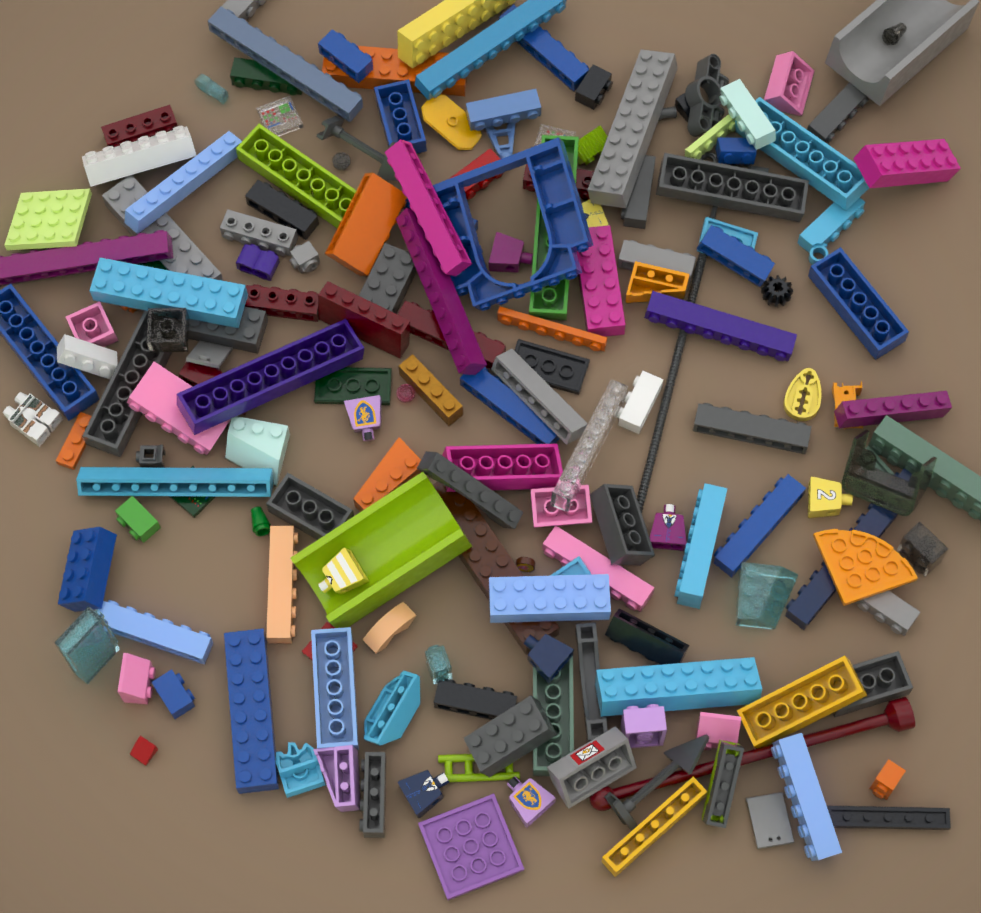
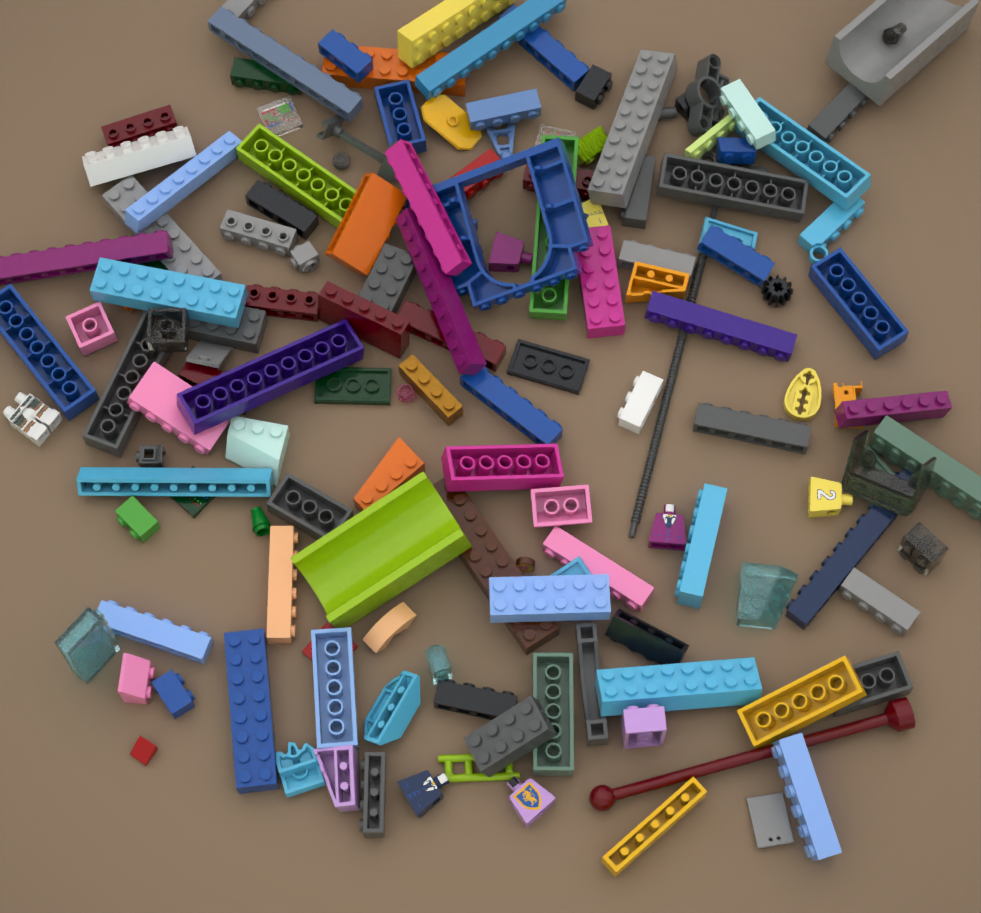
(48, 219): yellowish green plate -> none
(74, 443): orange plate -> none
(87, 356): white brick -> none
(87, 569): blue brick -> none
(211, 88): clear light blue piece -> none
(257, 262): dark purple brick -> none
(343, 573): light yellow torso -> none
(365, 415): torso -> none
(452, 476): dark grey arch -> none
(471, 846): medium lavender plate -> none
(539, 396): light grey brick -> none
(548, 655): dark blue torso -> none
(556, 330): orange plate -> none
(588, 446): clear brick -> none
(592, 767): light grey slope -> none
(622, 524): dark grey brick -> none
(682, 756): dark grey piece -> none
(718, 728): bright pink slope -> none
(722, 783): dark grey piece -> none
(759, 525): blue brick -> none
(789, 83): bright pink slope -> none
(862, 564): light orange plate -> none
(887, 780): orange brick -> none
(890, 817): black plate -> none
(906, 163): dark pink brick -> none

